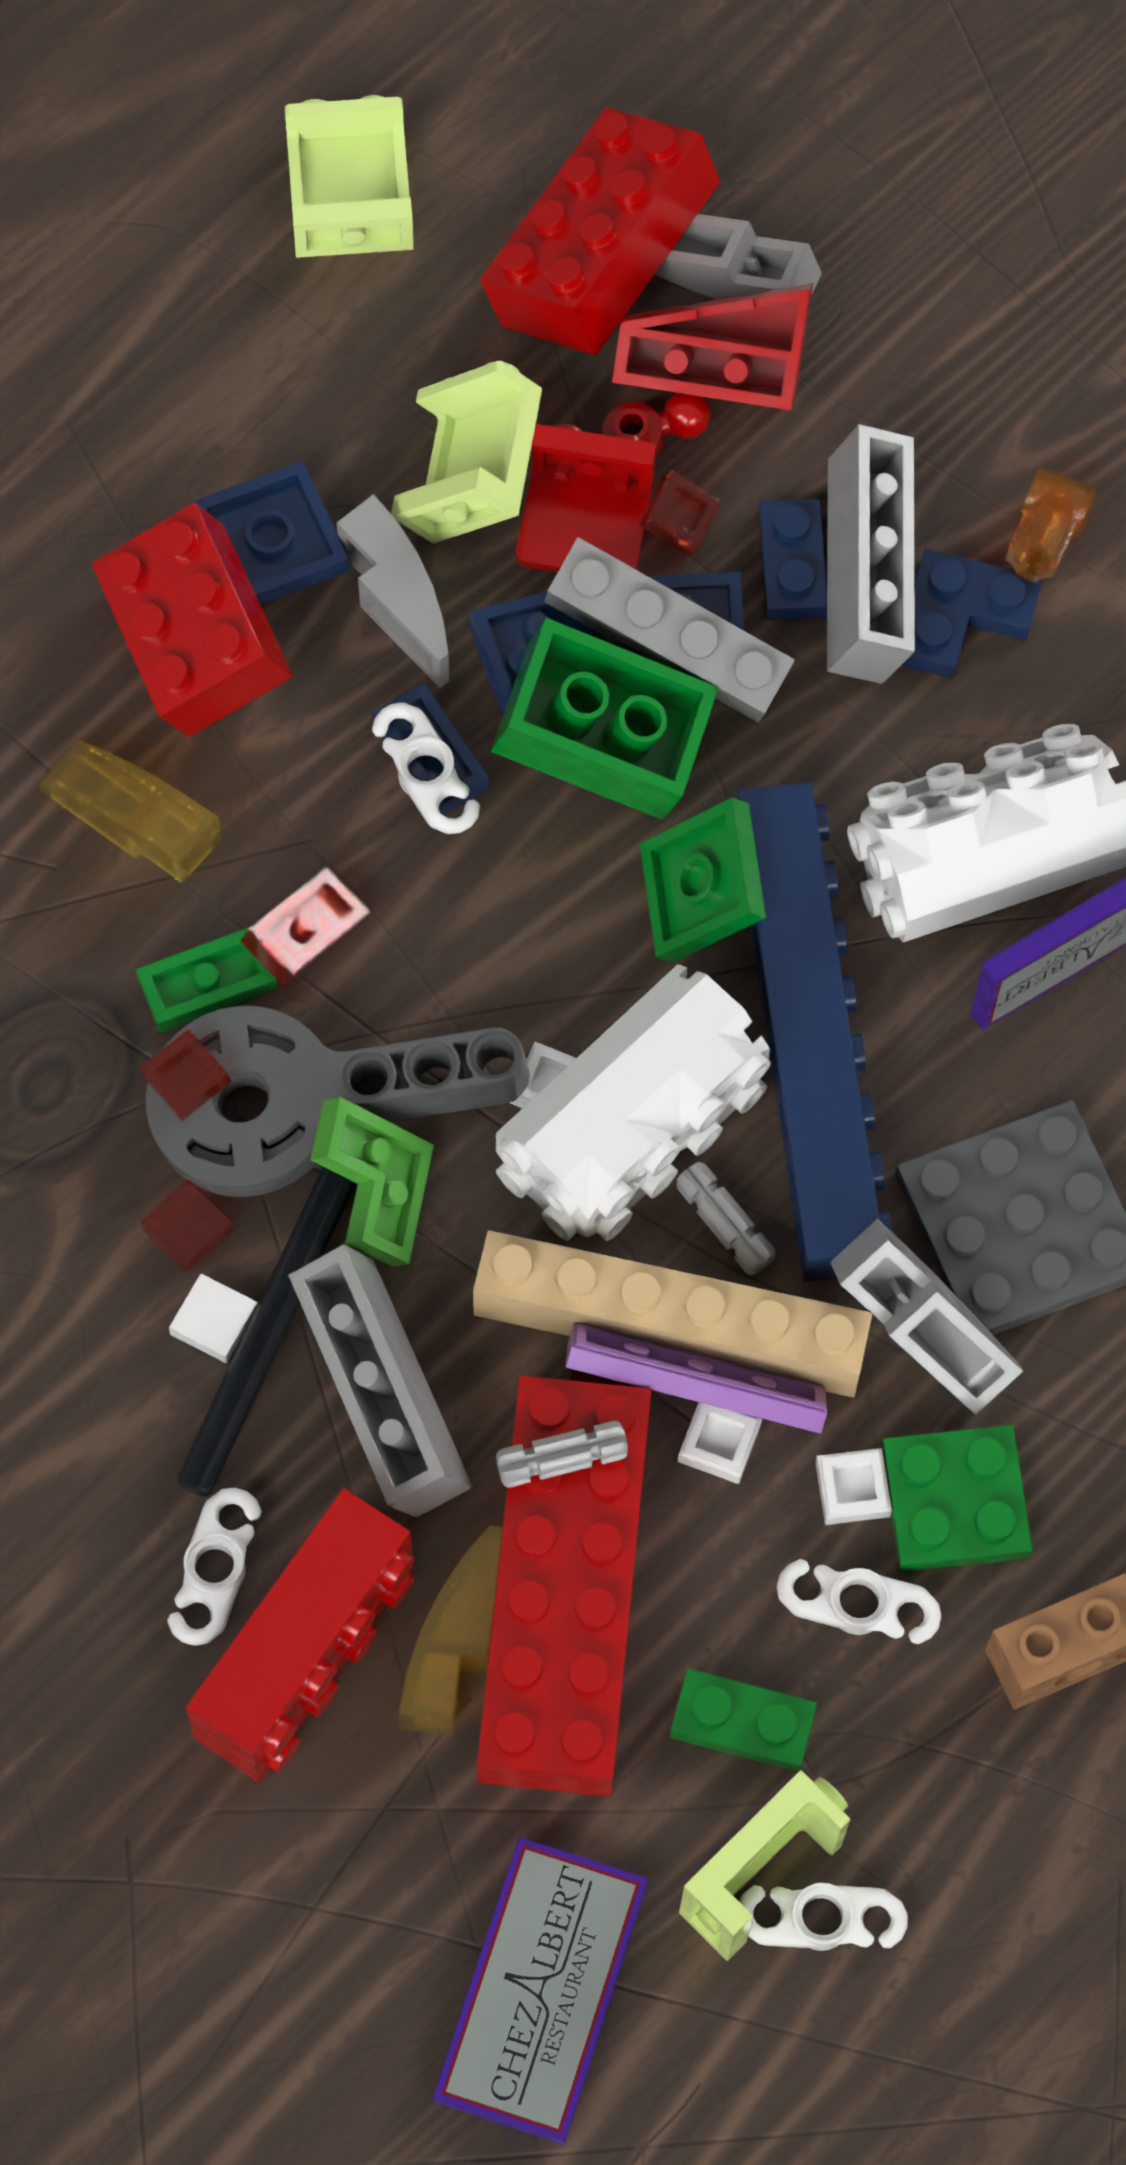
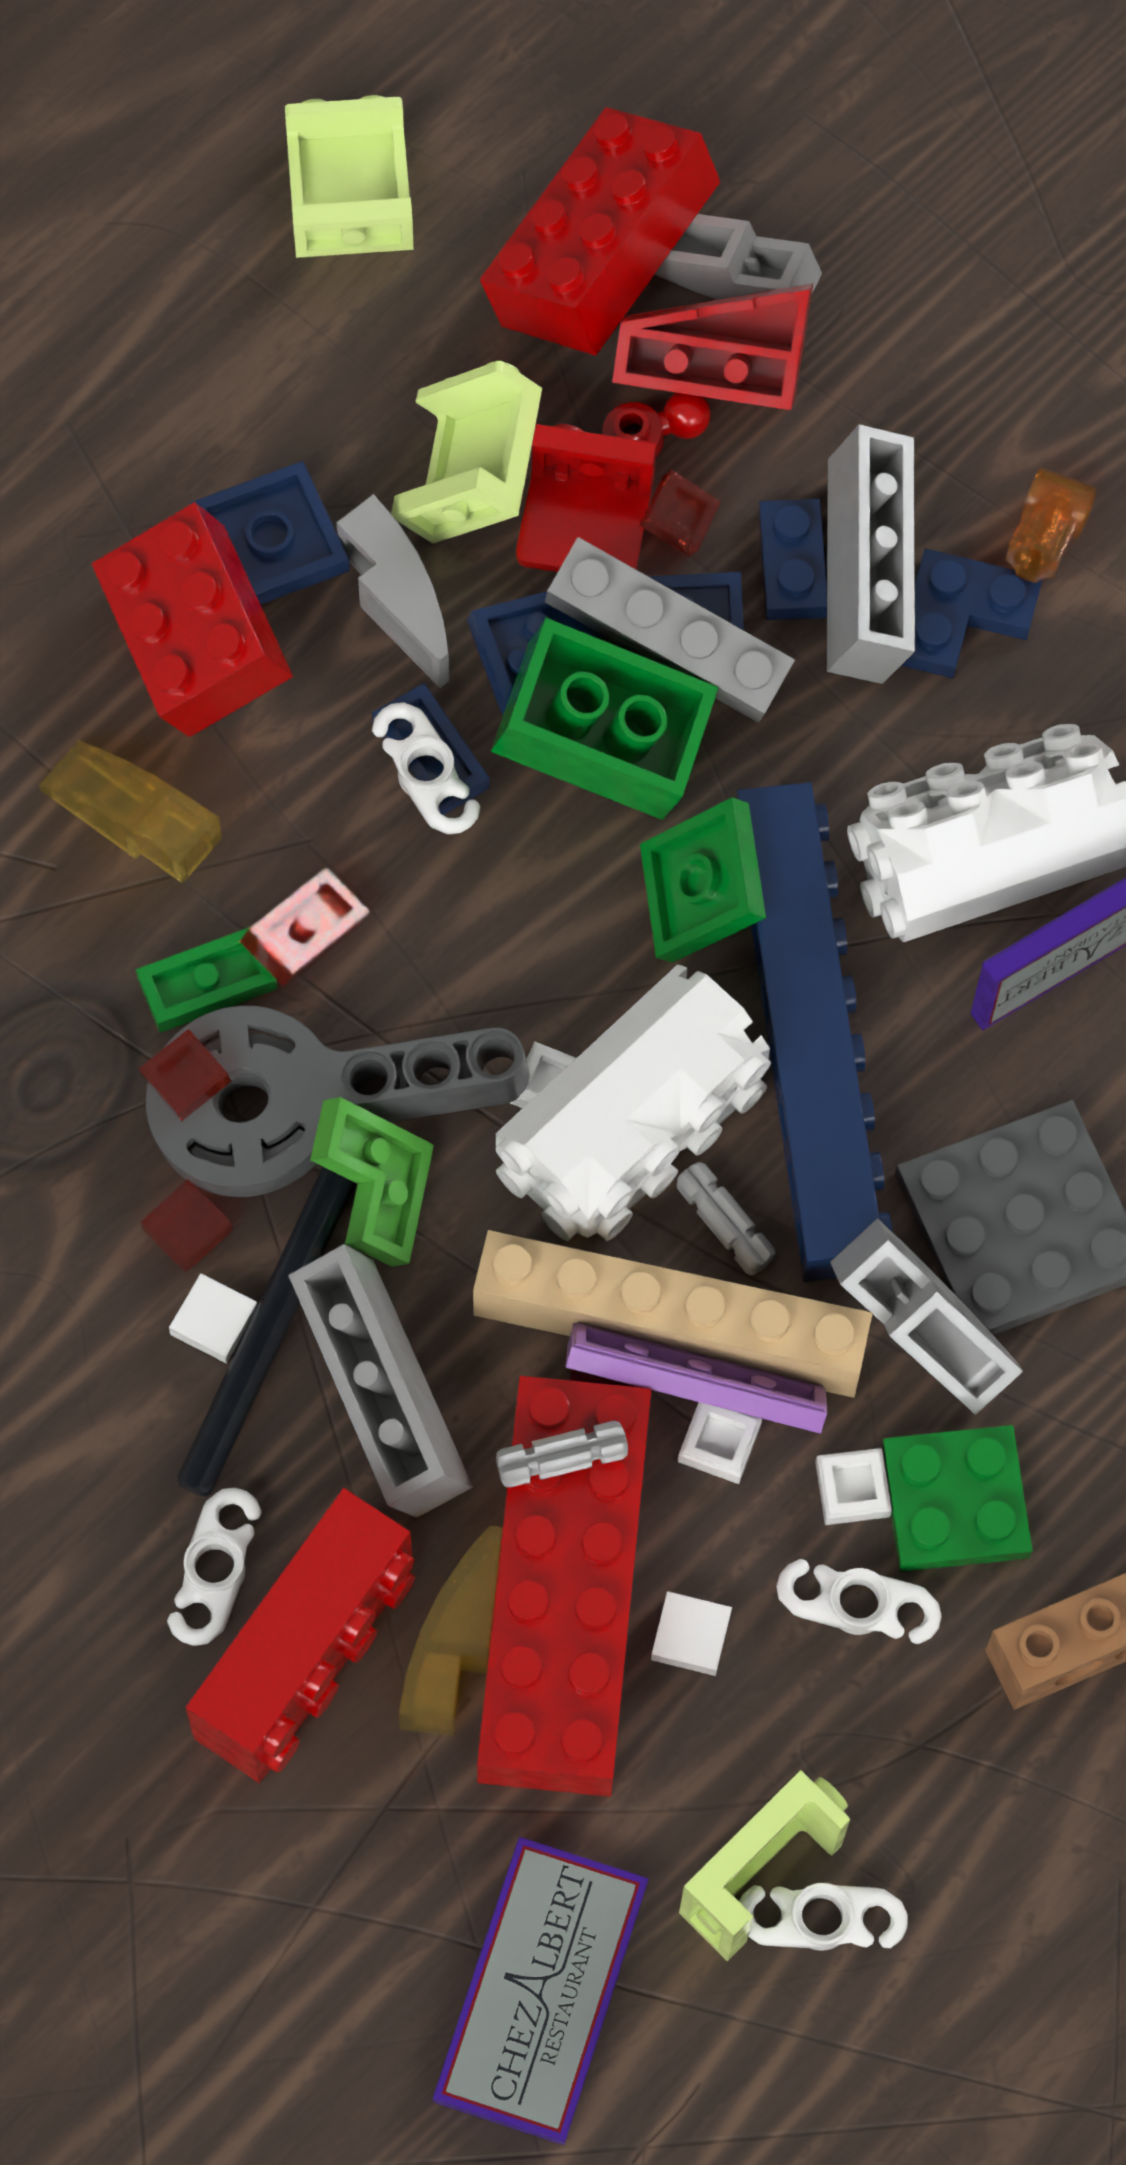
(691, 1633): none -> white tile
(743, 1720): green plate -> none

